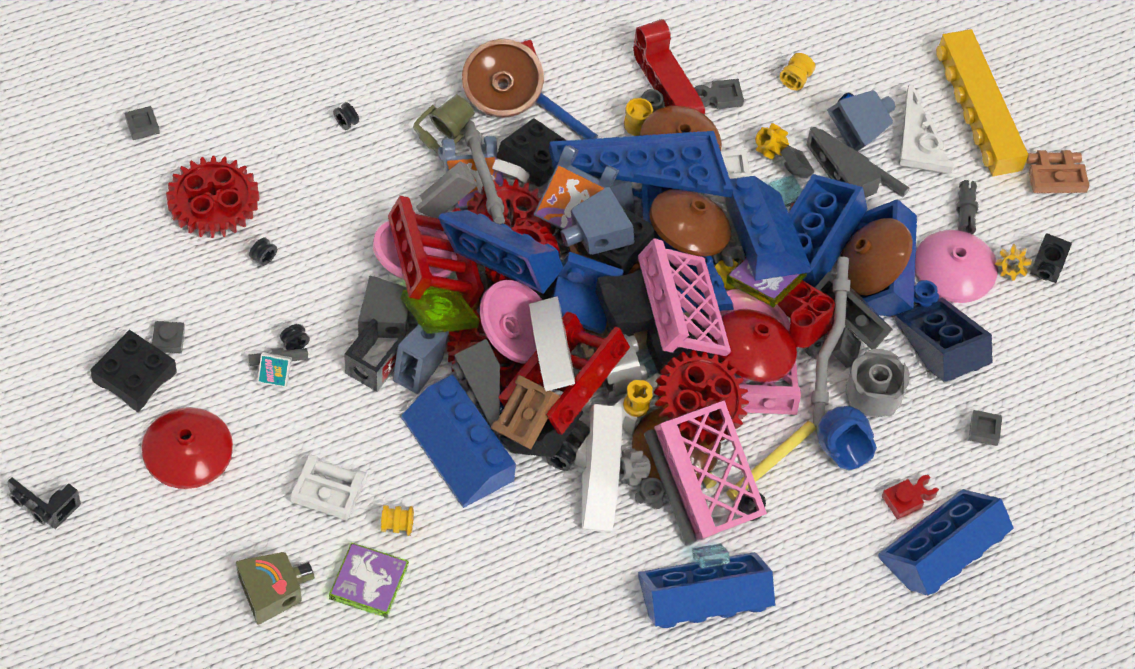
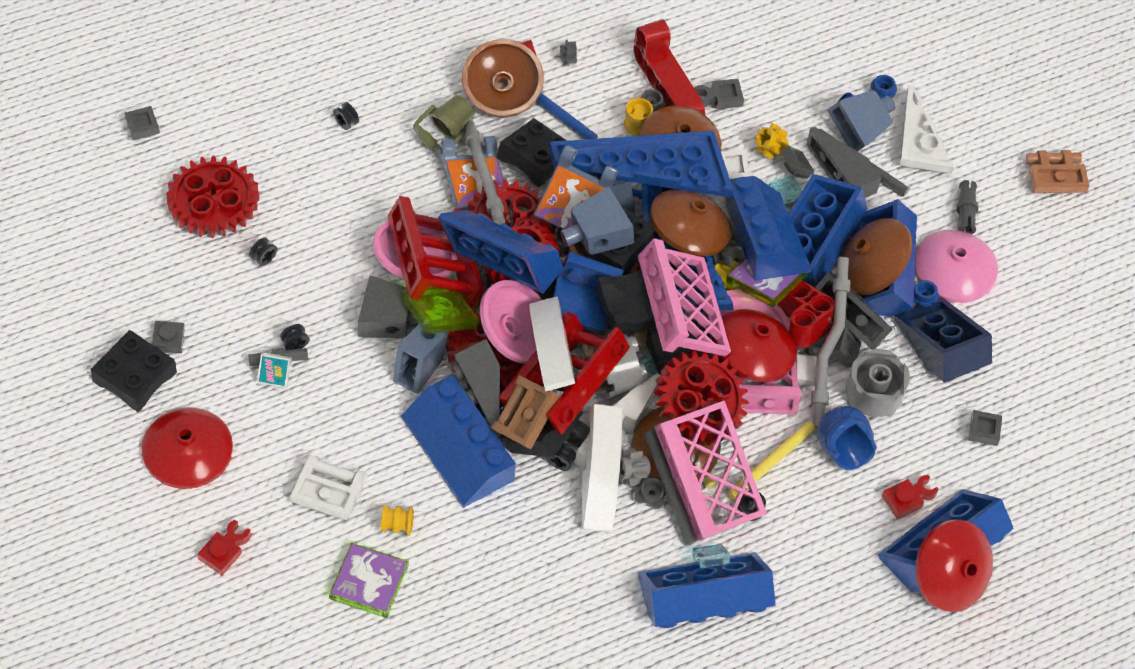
(54, 513): black bracket -> none
(222, 550): none -> red plate
(272, 584): olive torso -> none
(353, 358): black piece -> none
(447, 191): light grey panel -> none
(511, 171): white tile -> none
(568, 52): none -> dark grey plate
(636, 395): yellow bush -> none
(797, 71): yellow wheel -> none
(806, 369): none -> white tile
(884, 86): none -> blue plate
(944, 564): none -> red dish
(982, 103): yellow brick -> none
(1013, 270): yellow gear -> none
(1050, 258): black brick -> none

